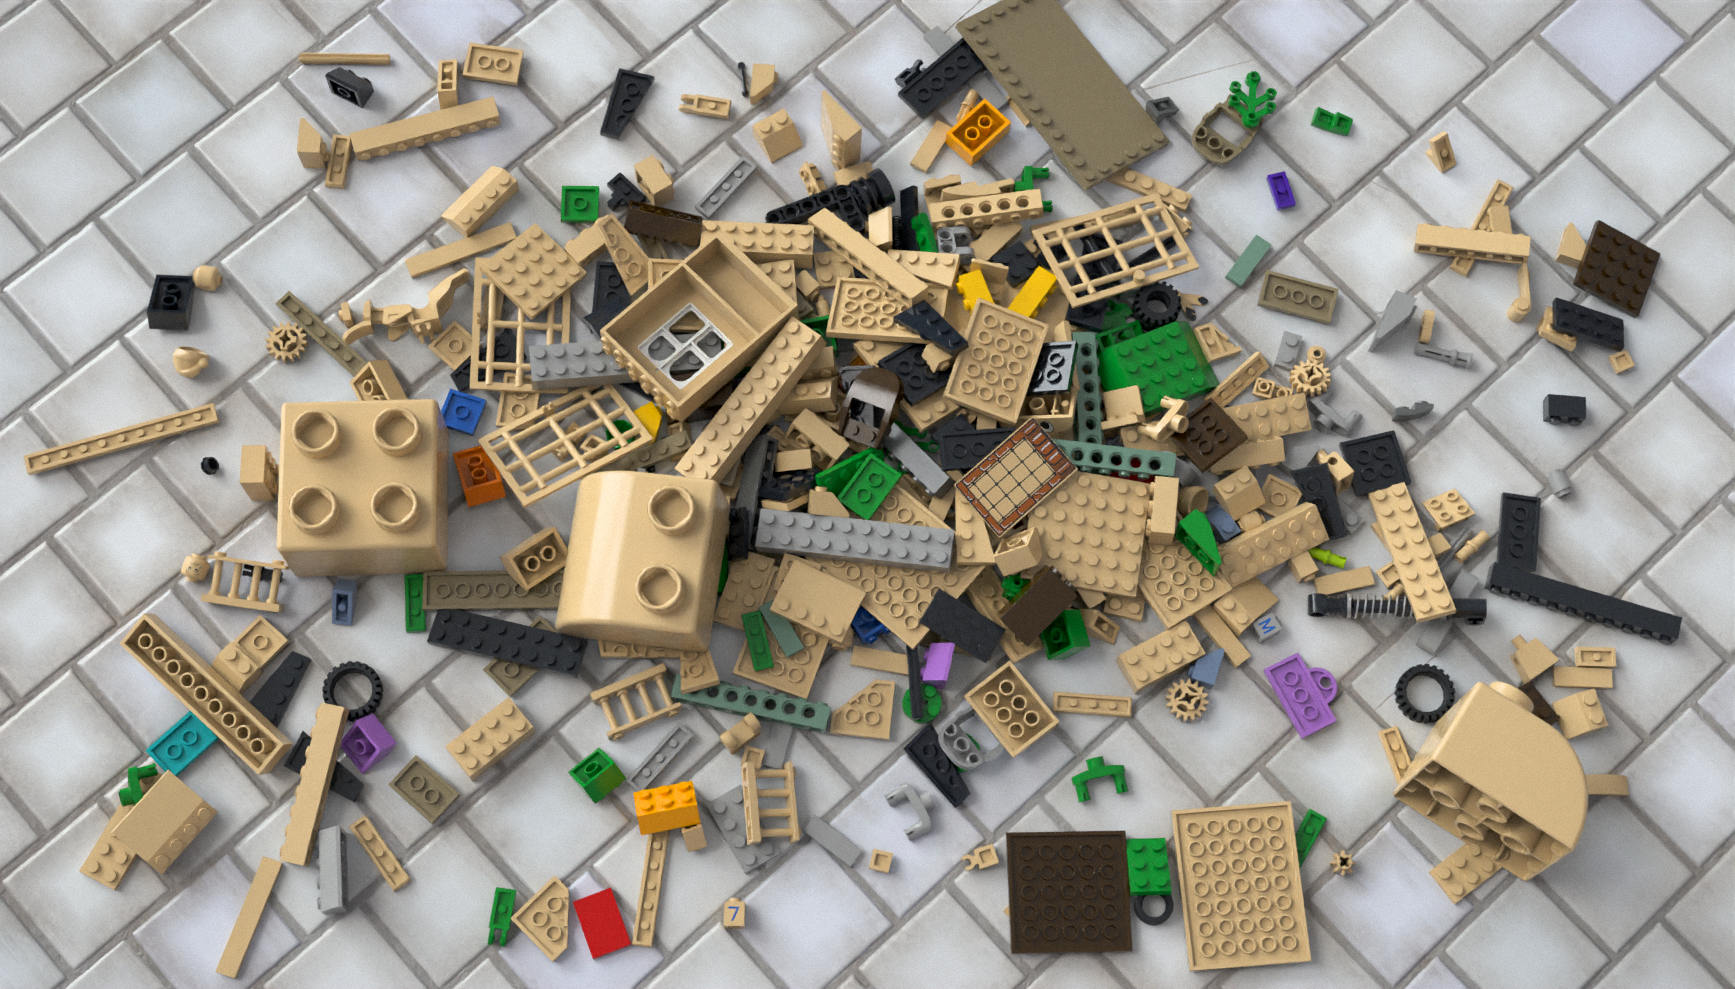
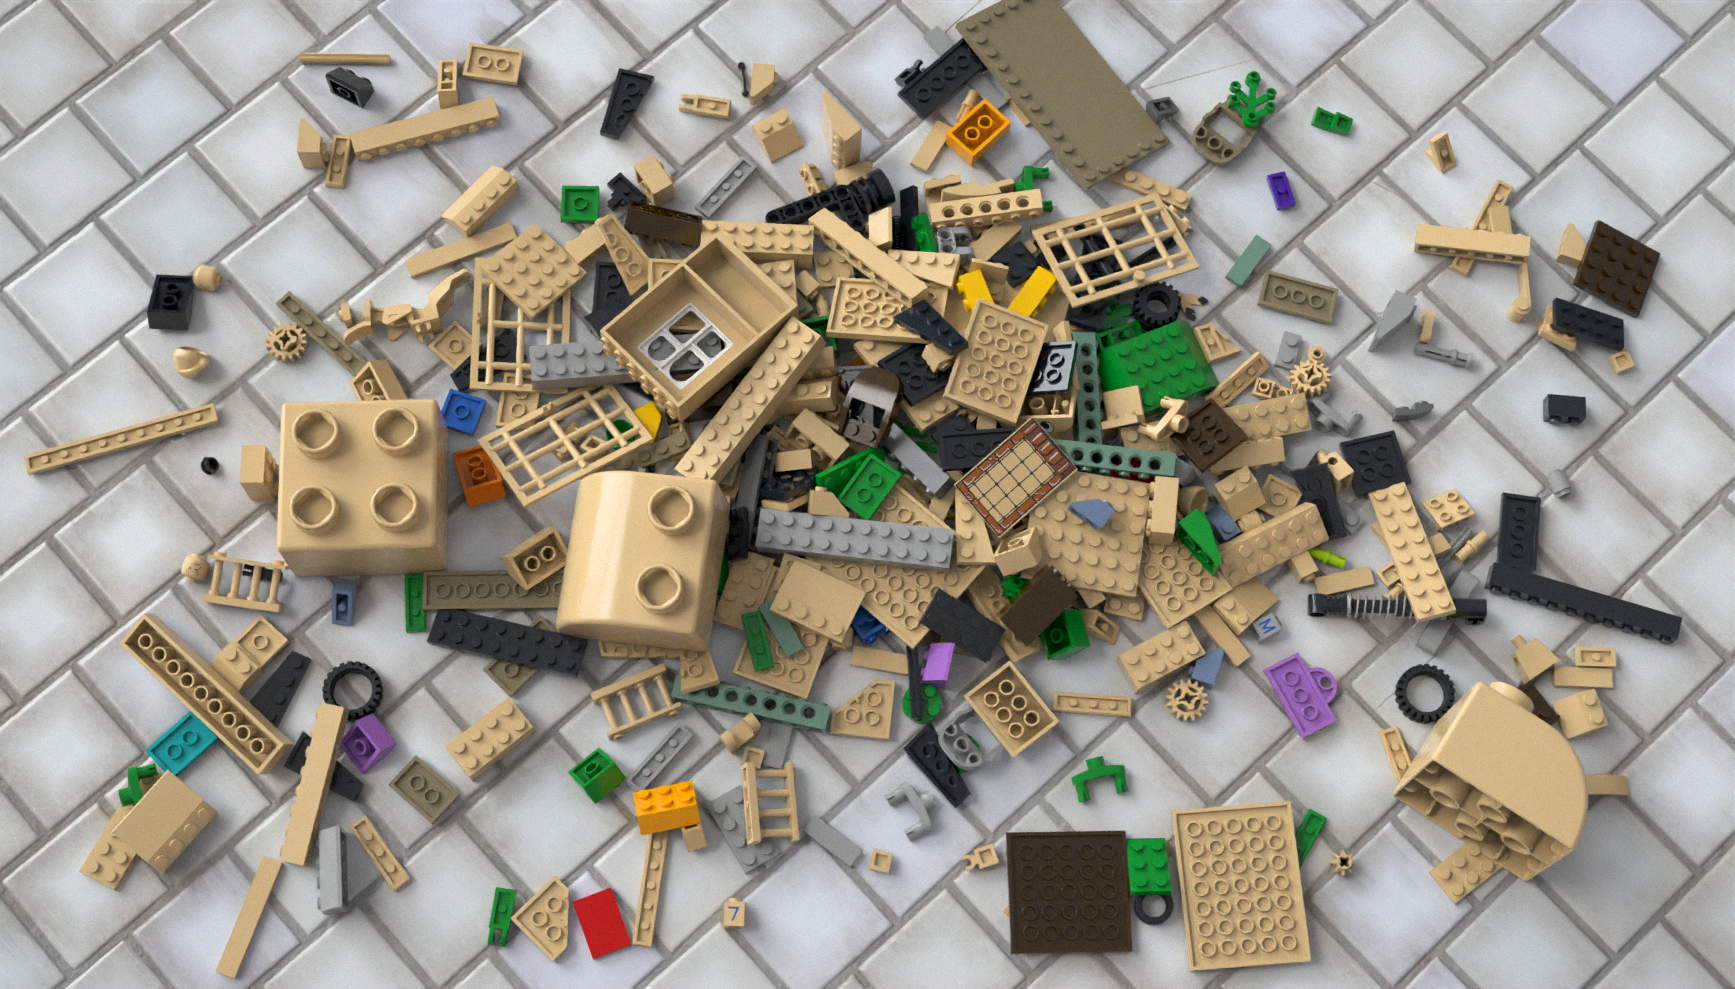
(1093, 512): none -> sand blue slope

